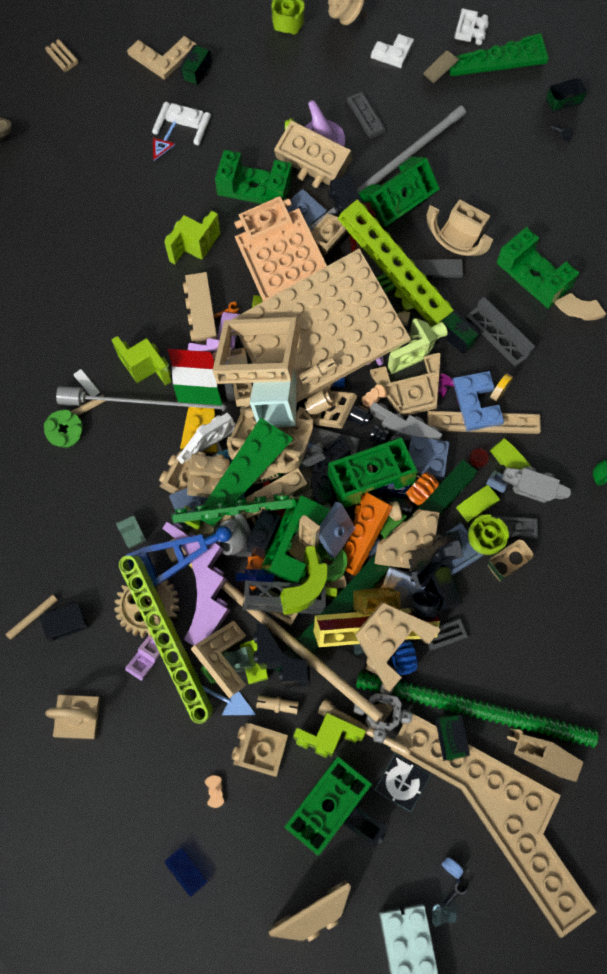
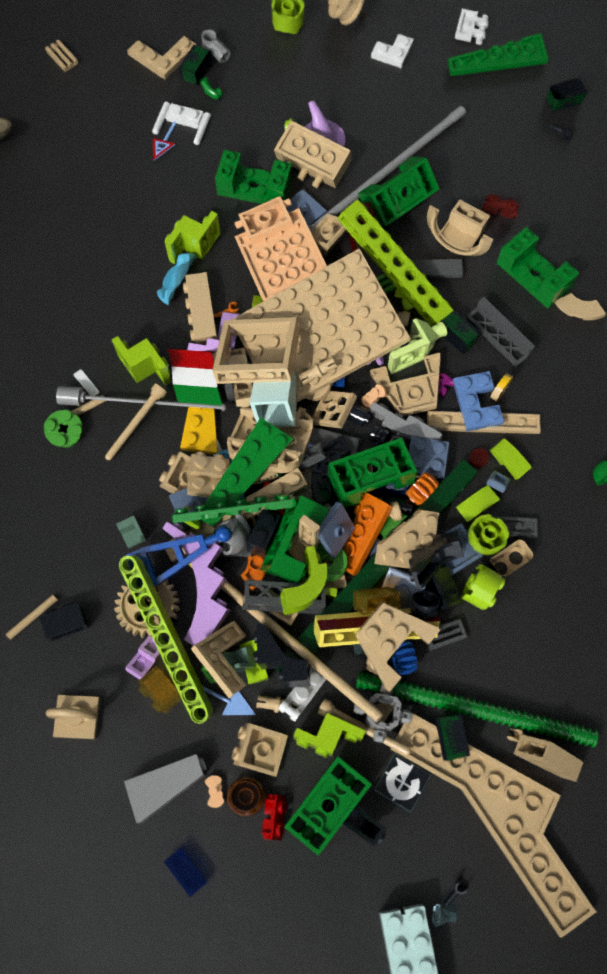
(156, 393): none -> tan piece
(159, 787): none -> light grey slope
(160, 690): none -> clear yellow brick
(175, 276): none -> medium azure piece
(207, 436): white wing -> none
(215, 94): none -> green arm
(216, 47): none -> light grey piece
(246, 796): none -> reddish brown piece
(255, 575): clear blue plate -> none
(276, 807): none -> red hinge
(302, 695): none -> white plate
(314, 917): tan slope -> none
(319, 402): tan brick -> none
(343, 193): black piece -> none
(365, 115): dark grey tile -> none
(440, 66): dark tan tile -> none
(452, 867): light blue tile -> none
(482, 587): none -> lime brick
(494, 203): none -> clear red hinge
(535, 485): light grey hinge -> none

